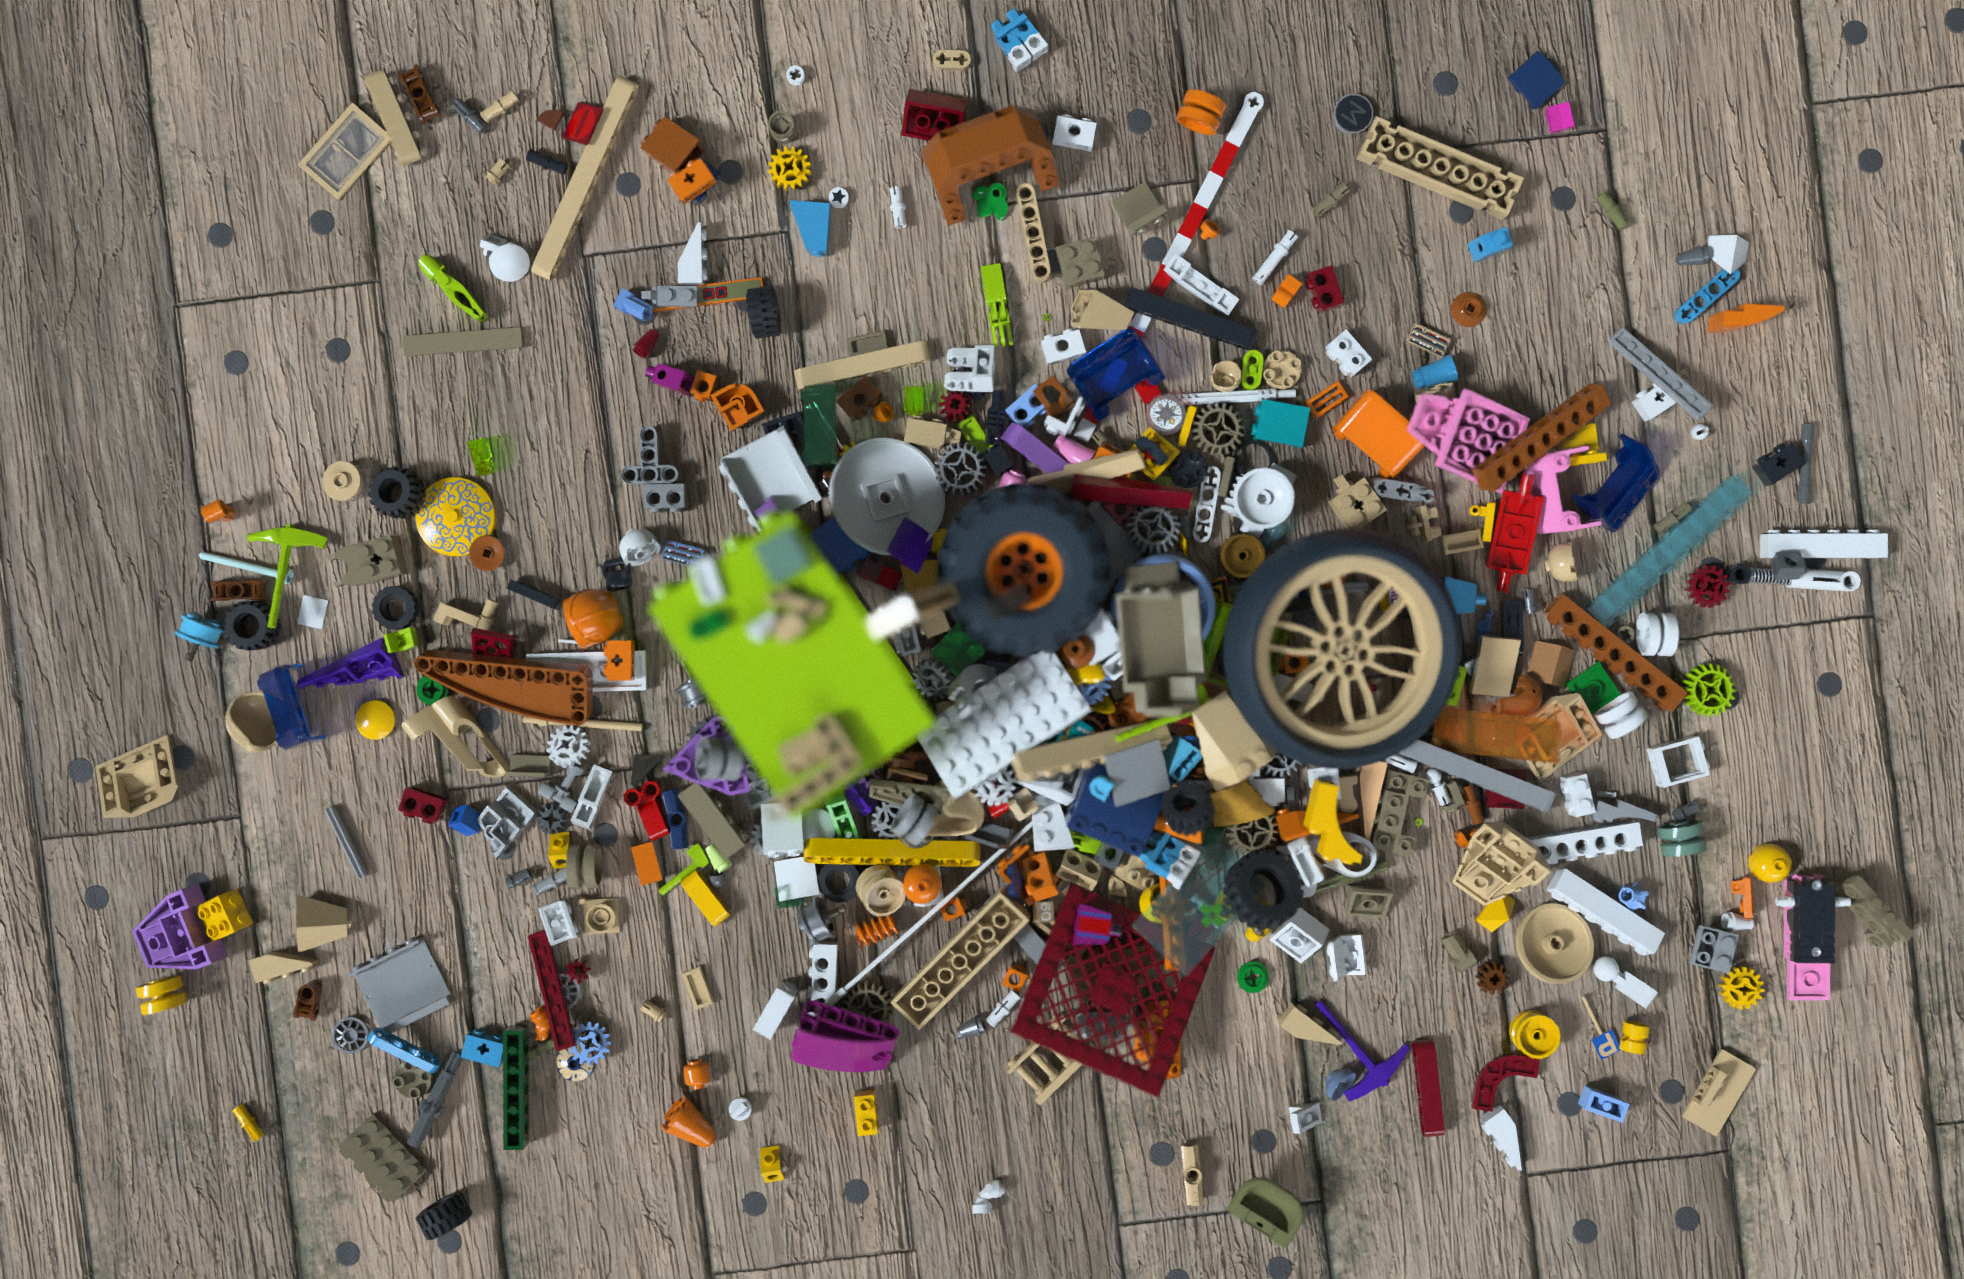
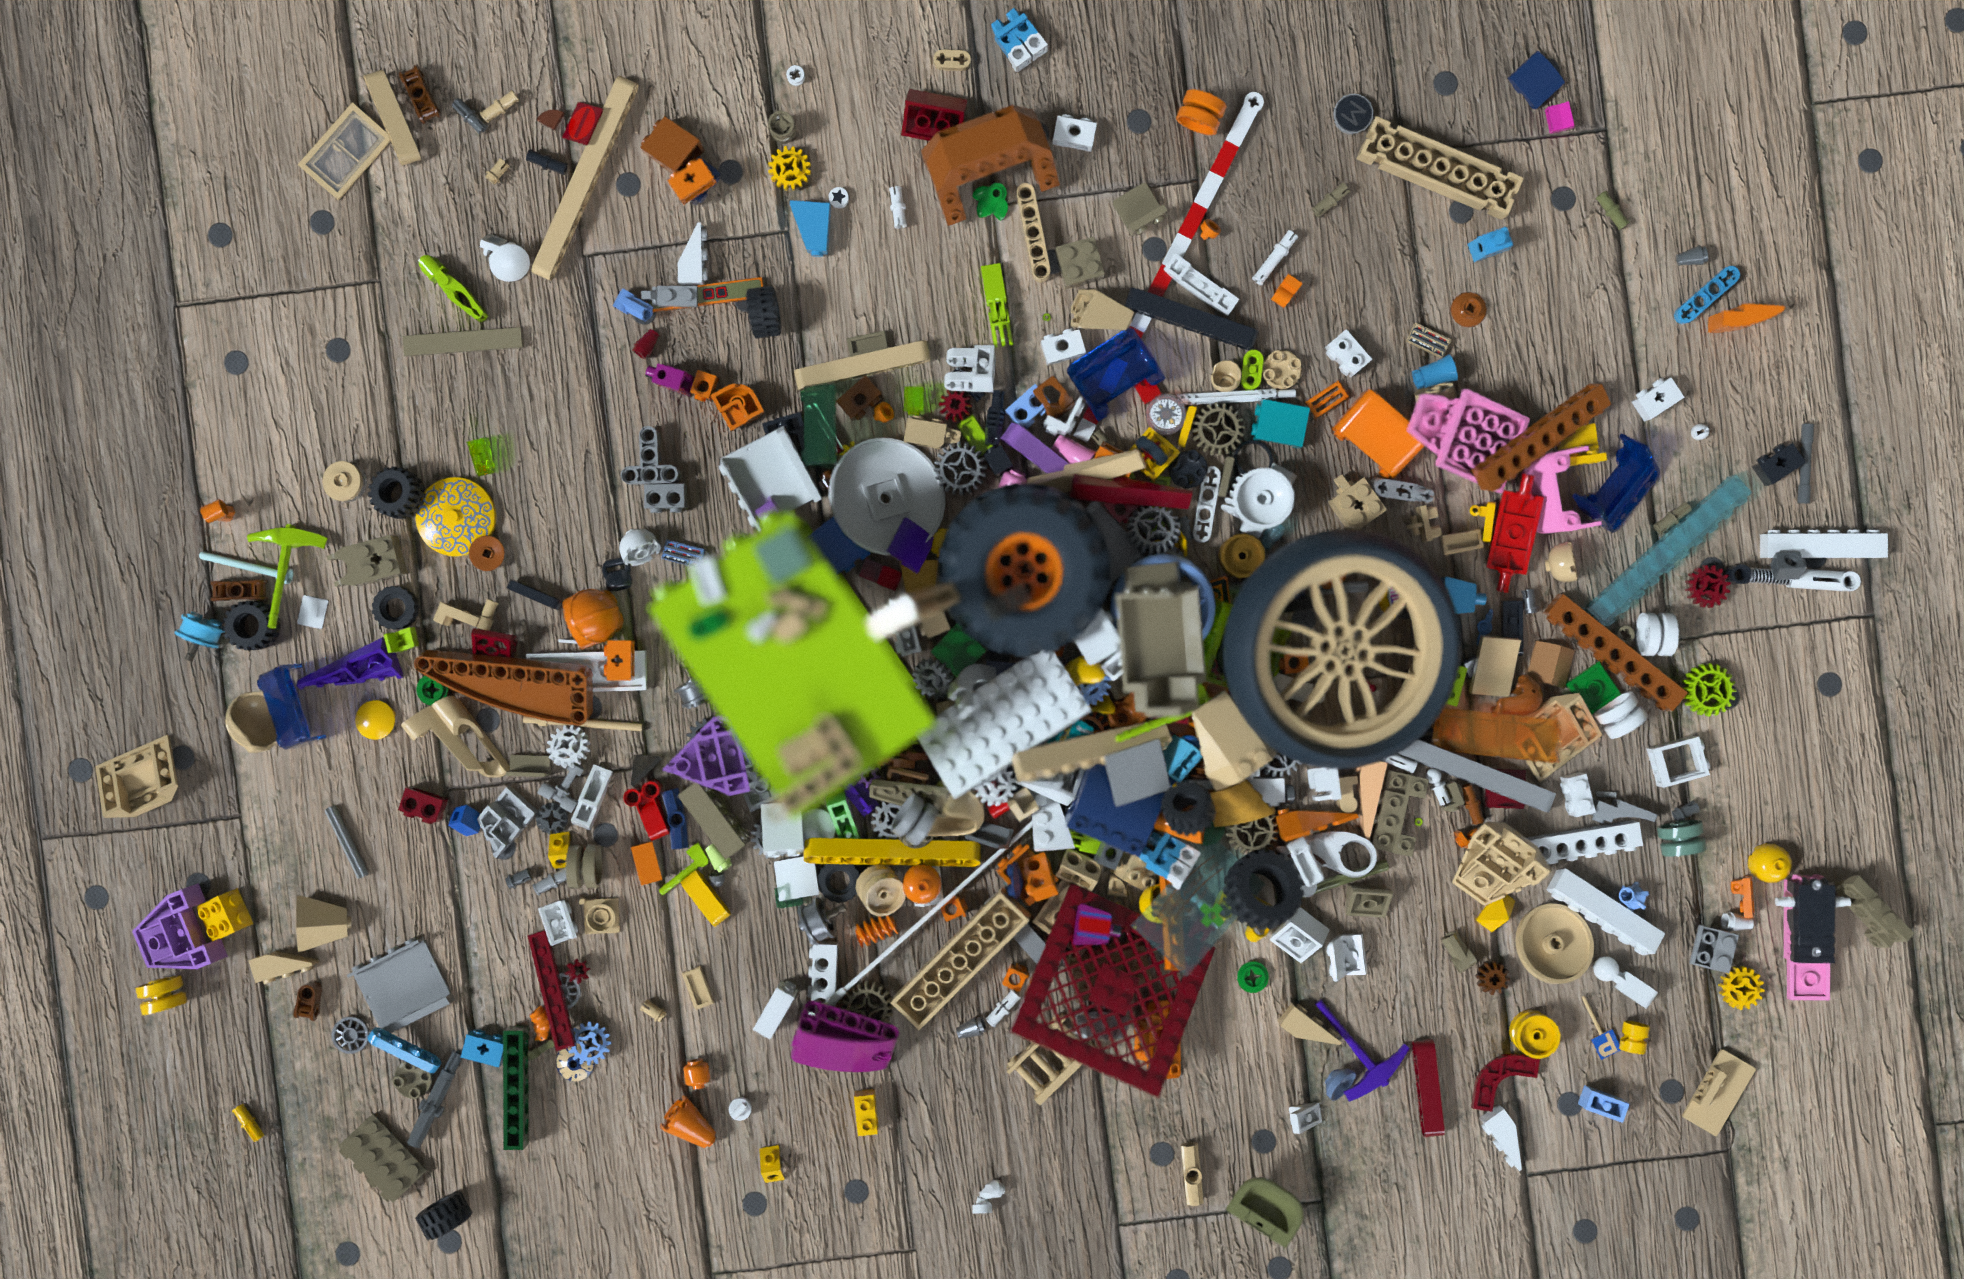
(718, 758): light grey wheel -> none
(1043, 912): tan tile -> none
(1082, 657): dark orange piece -> none
(1101, 787): medium azure tile -> none
(1322, 820): yellow arch -> none
(1329, 288): dark red brick -> none
(1660, 374): light grey tile -> none
(1727, 251): white slope -> none

